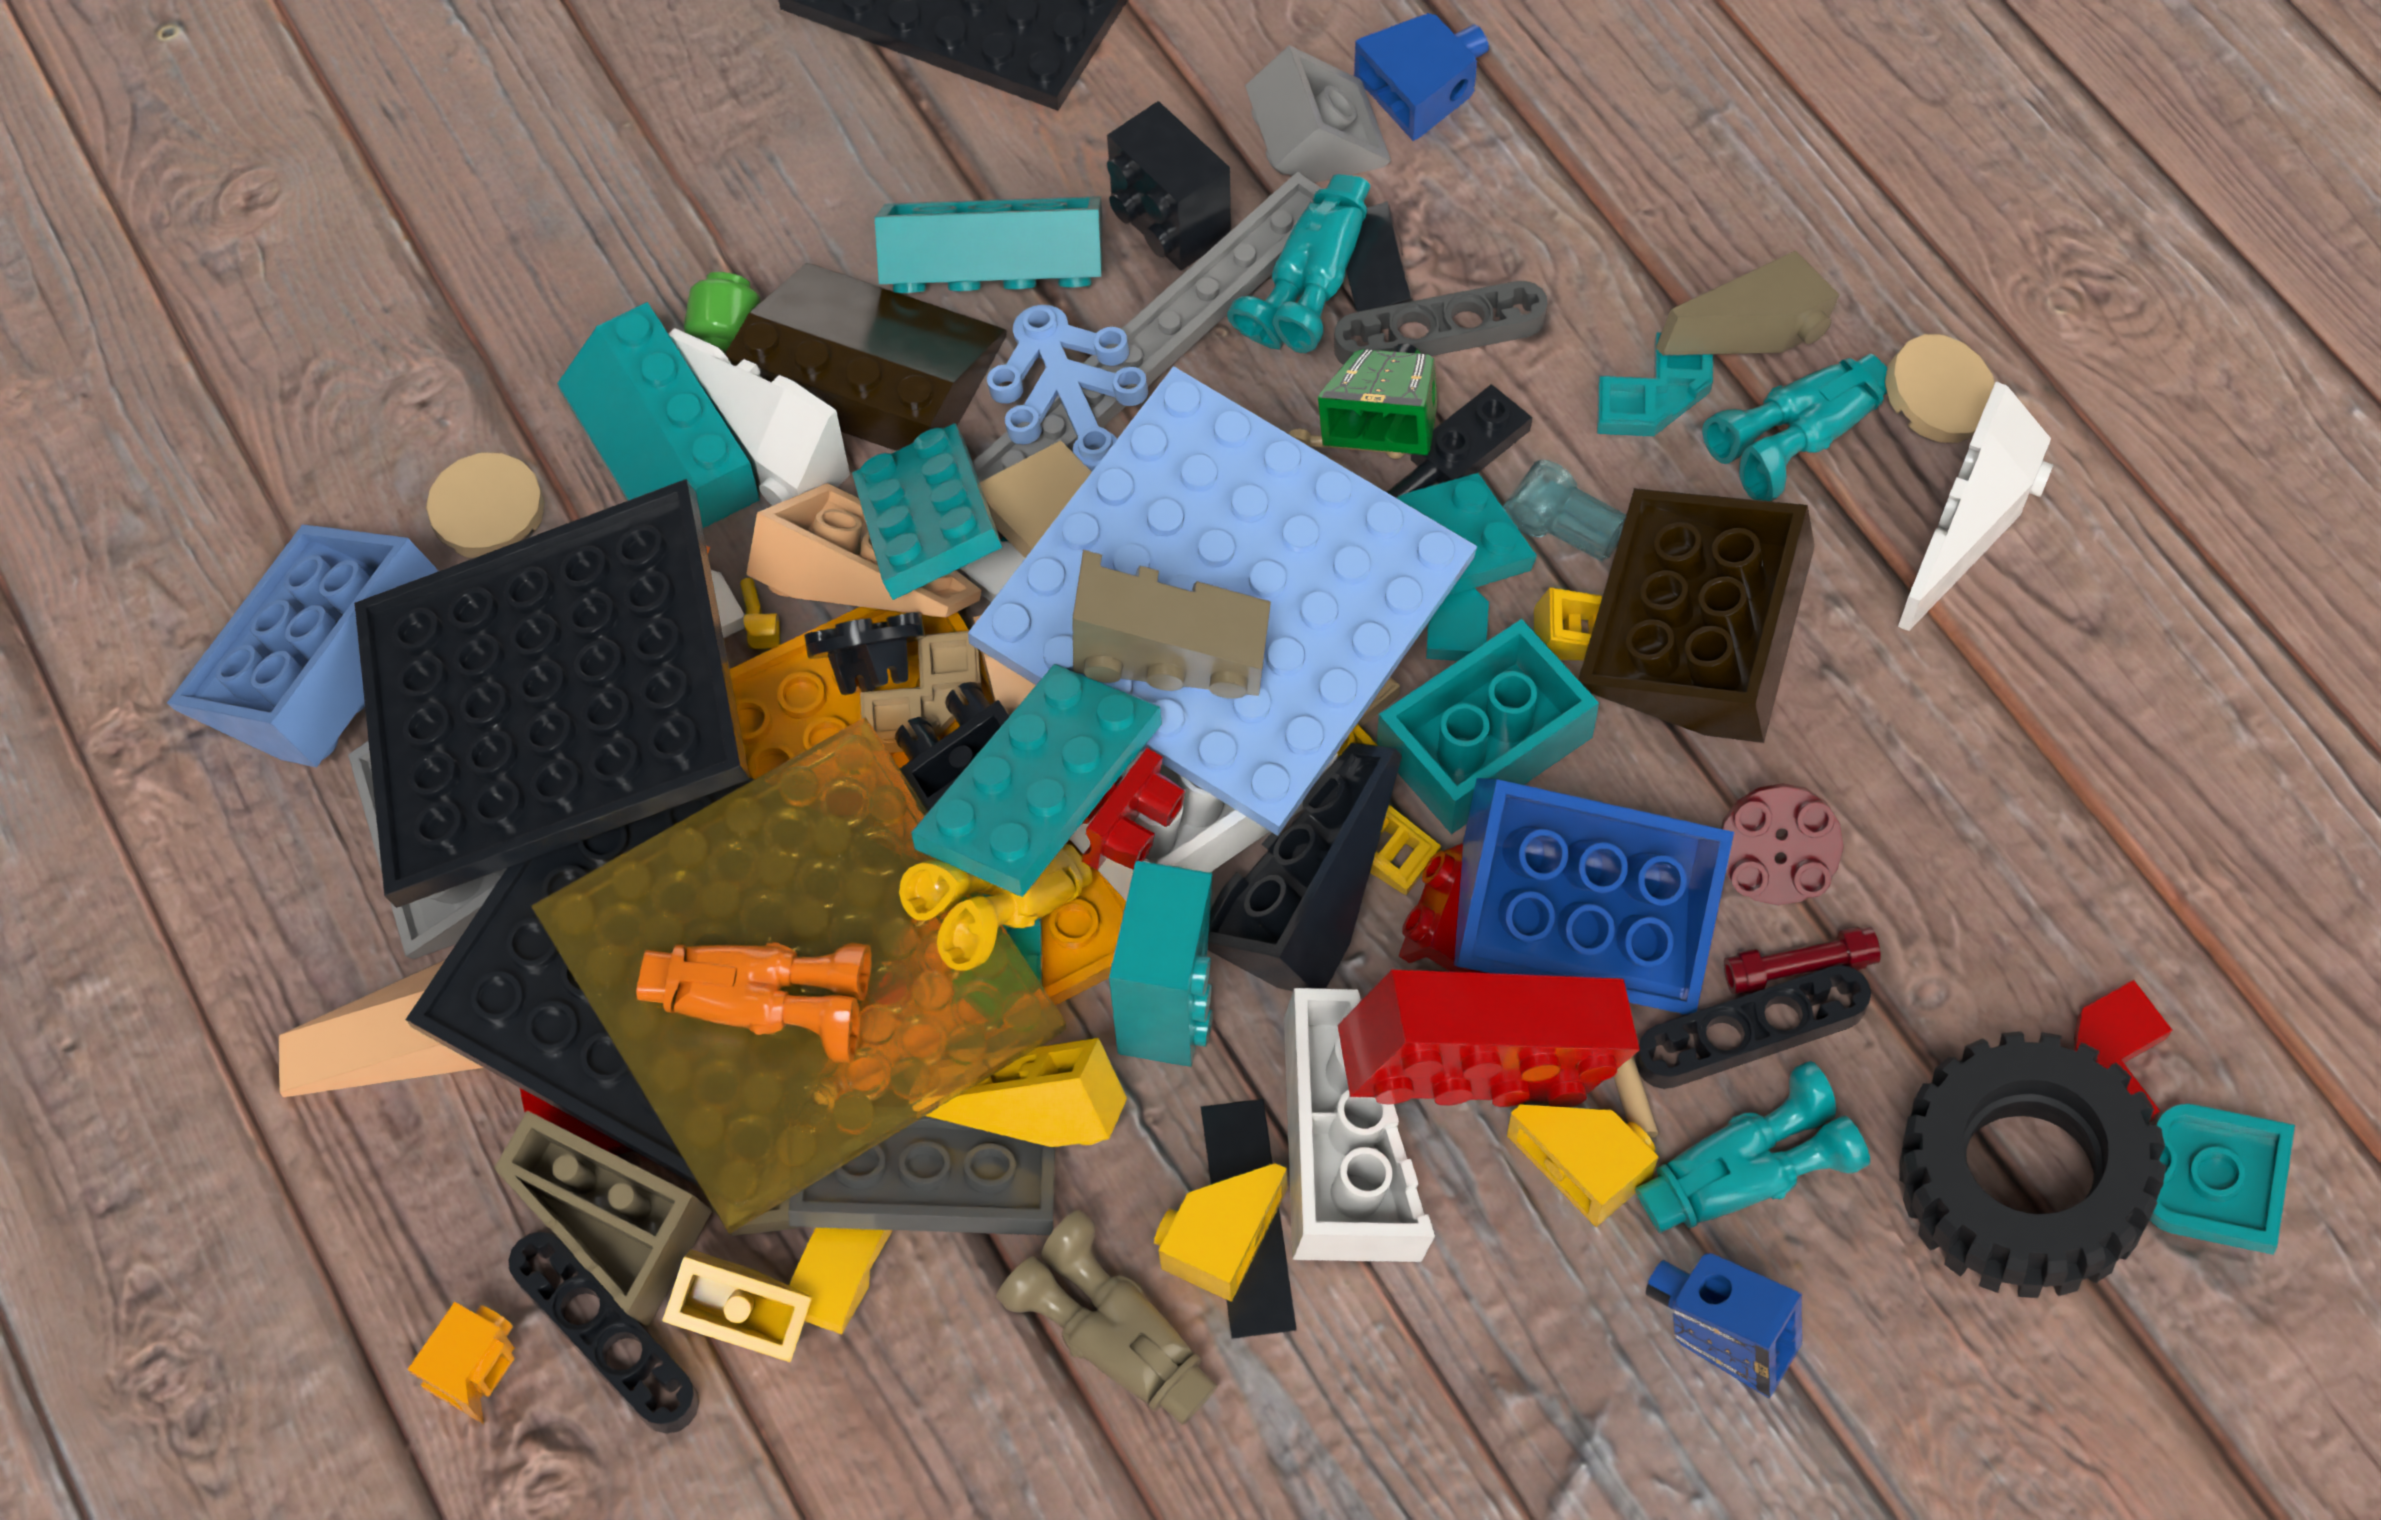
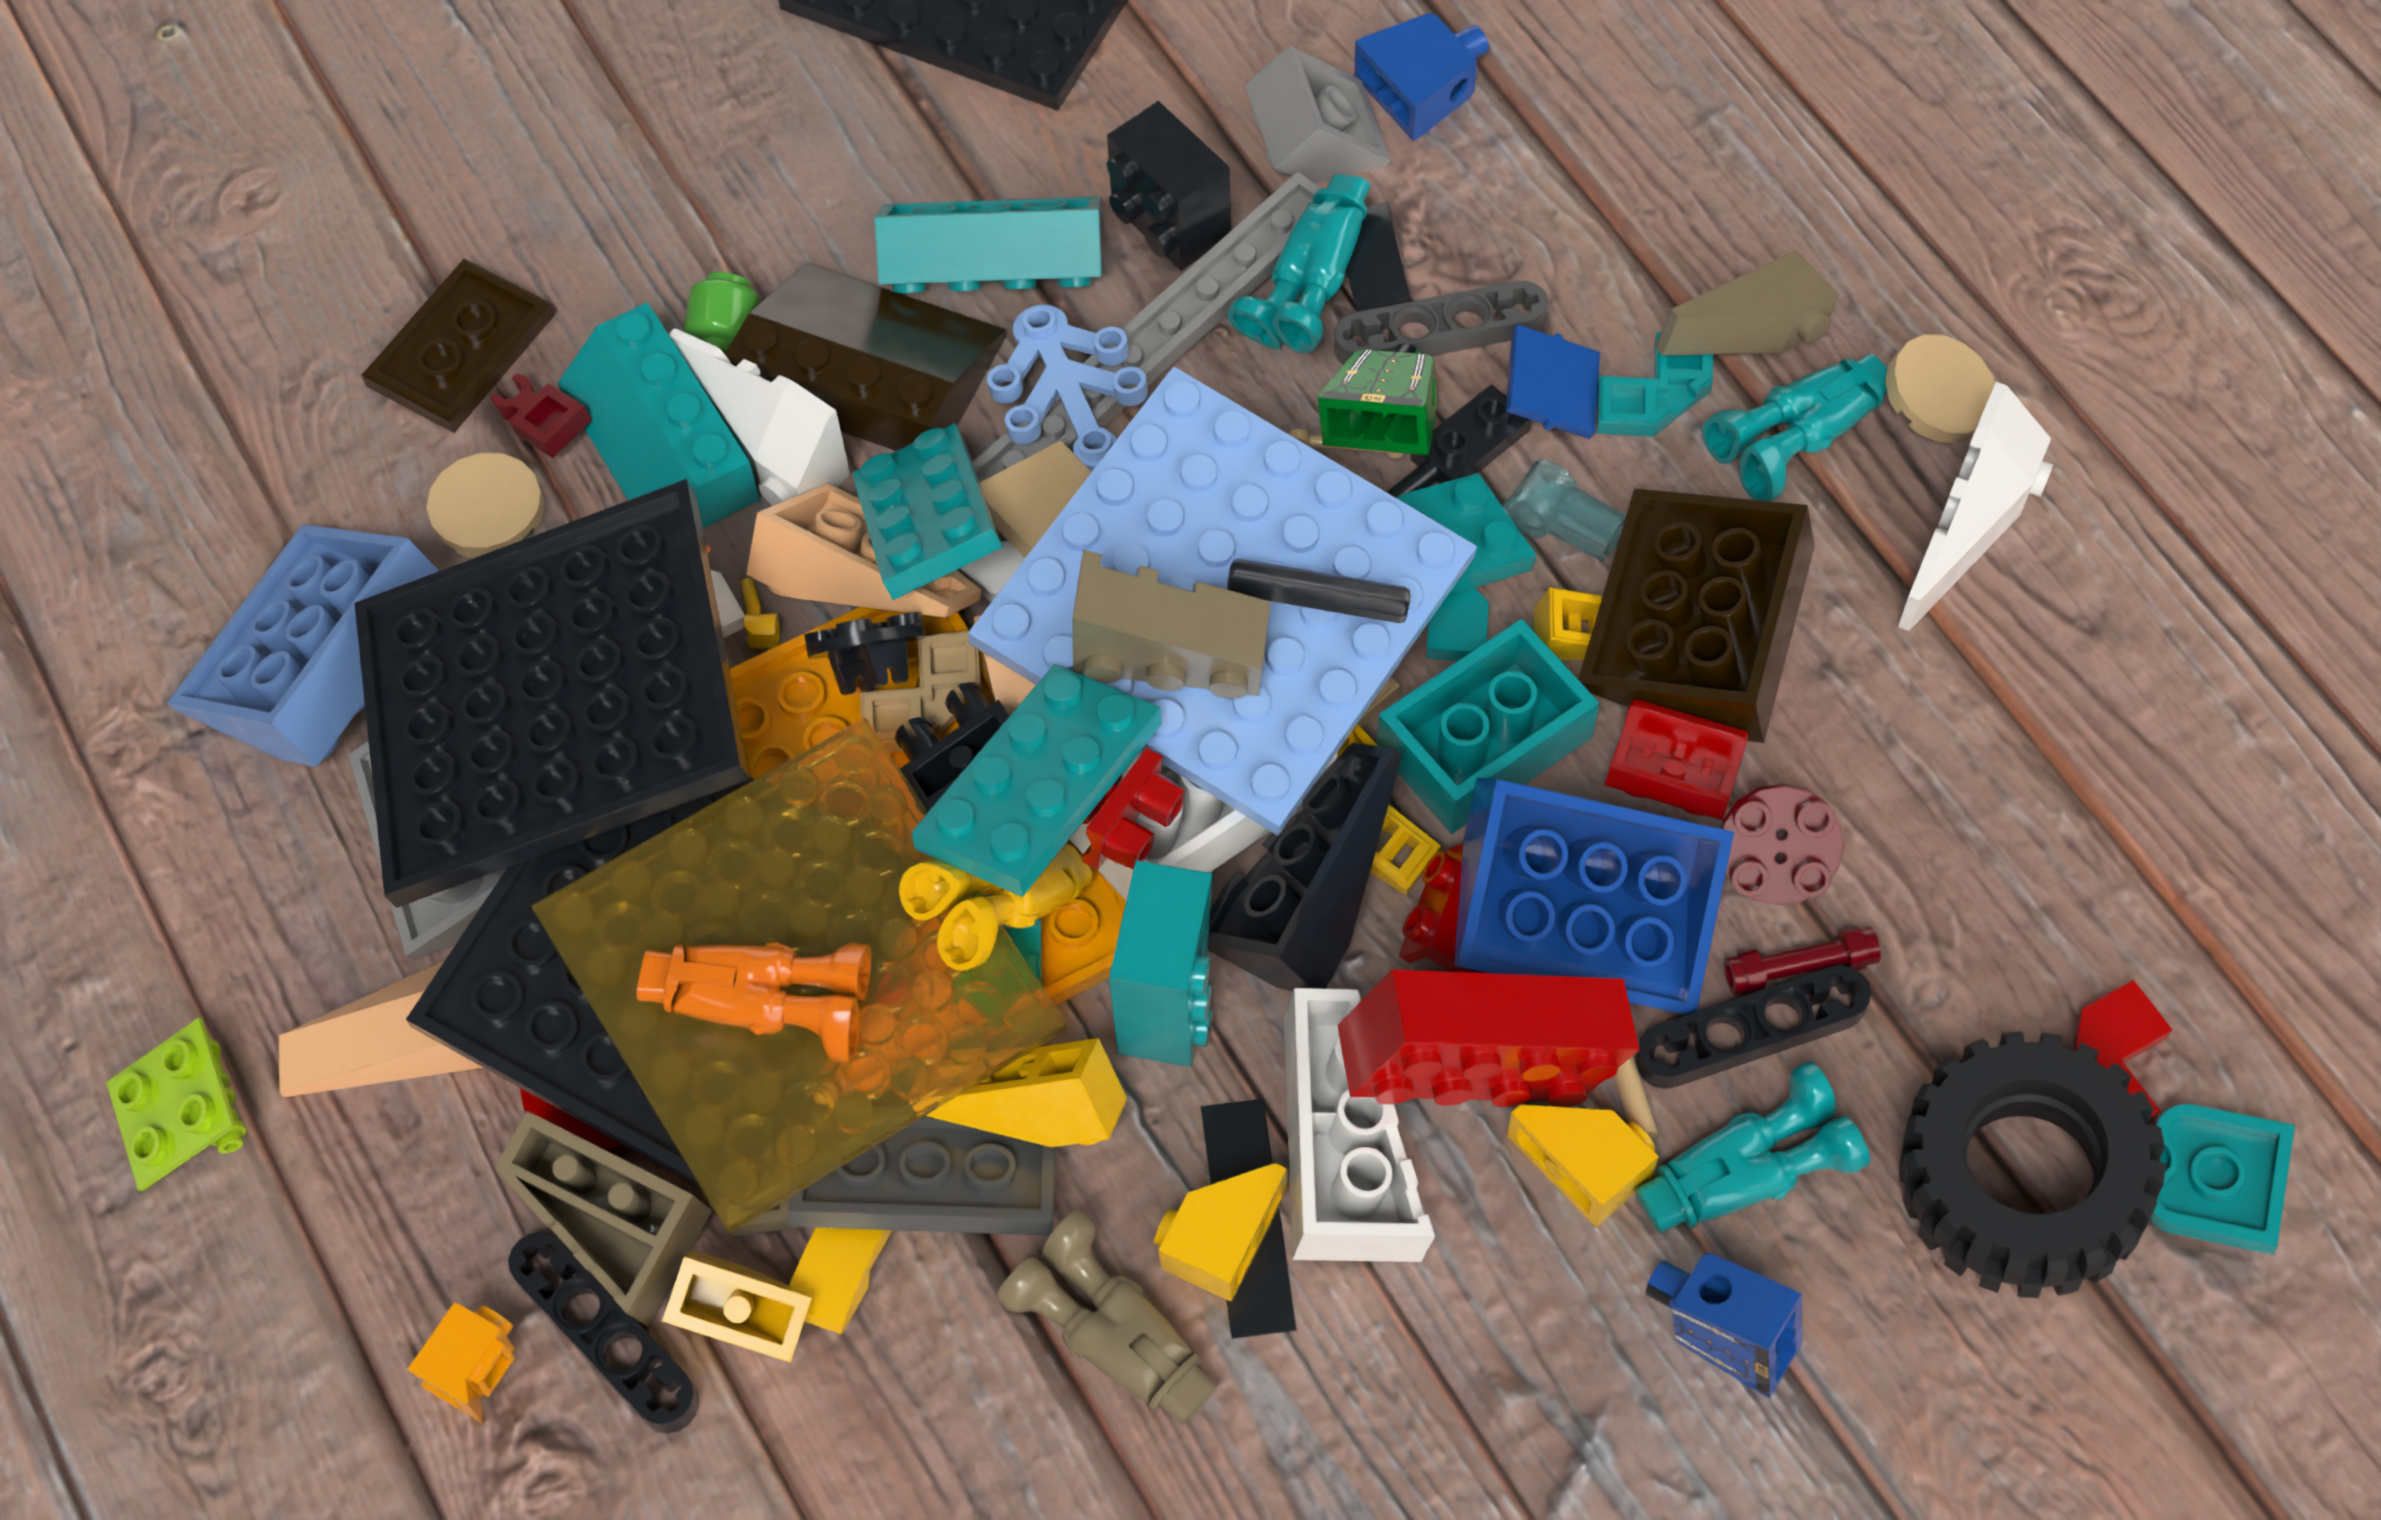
(175, 1105): none -> lime hinge
(458, 345): none -> dark brown tile
(542, 418): none -> dark red plate
(1319, 590): none -> black axle
(1553, 381): none -> blue piece
(1677, 759): none -> red bracket

